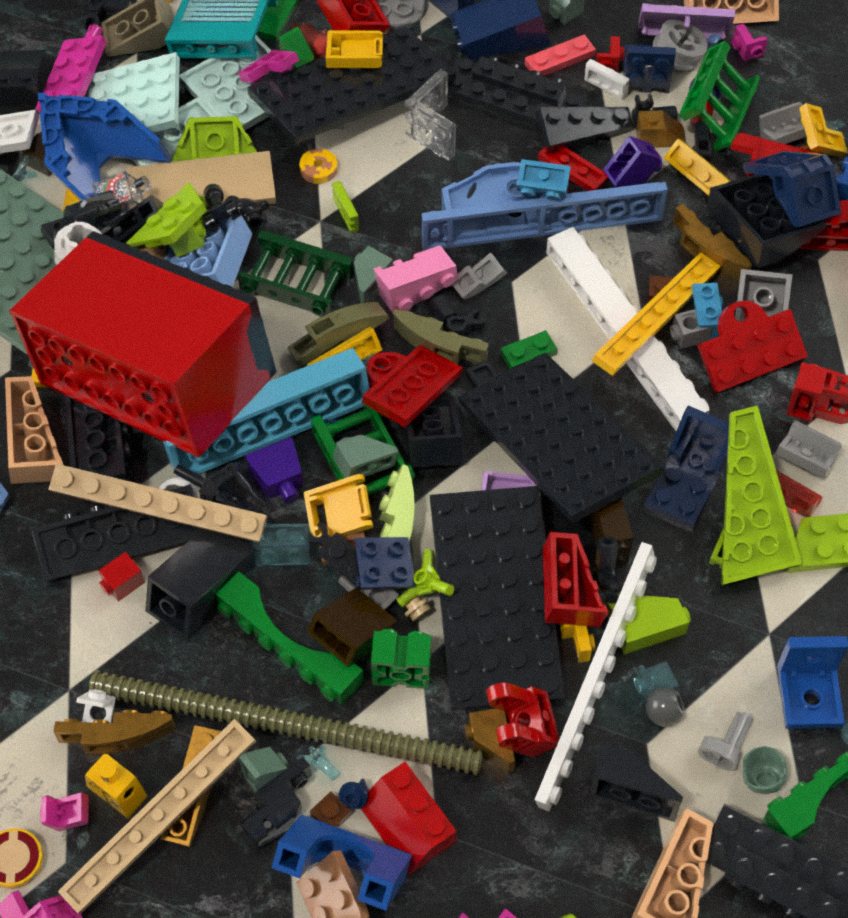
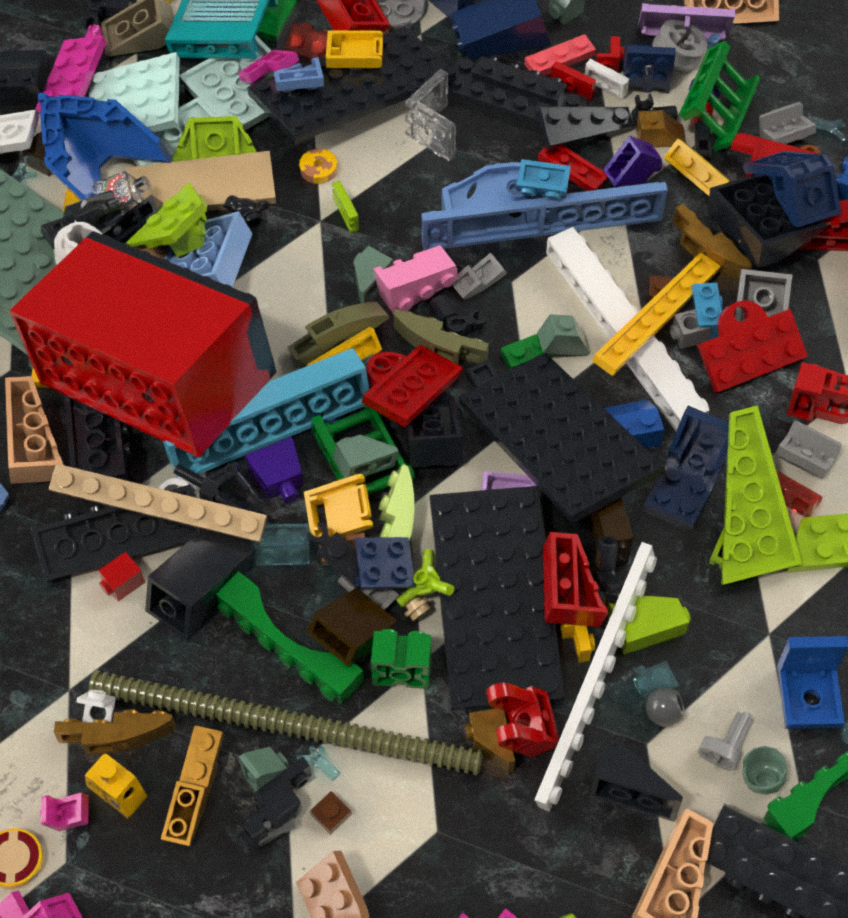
(156, 817): tan plate -> none
(221, 210): black bar -> none
(295, 42): green slope -> none
(298, 77): none -> medium blue wing
(301, 253): dark green fence -> none
(313, 840): blue arch -> none
(354, 794): dark blue plate -> none
(408, 817): red slope -> none
(562, 336): none -> sand green slope
(576, 81): none -> red plate
(641, 421): none -> blue slope
(746, 45): dark pink bracket -> none
(818, 135): yellow plate -> none

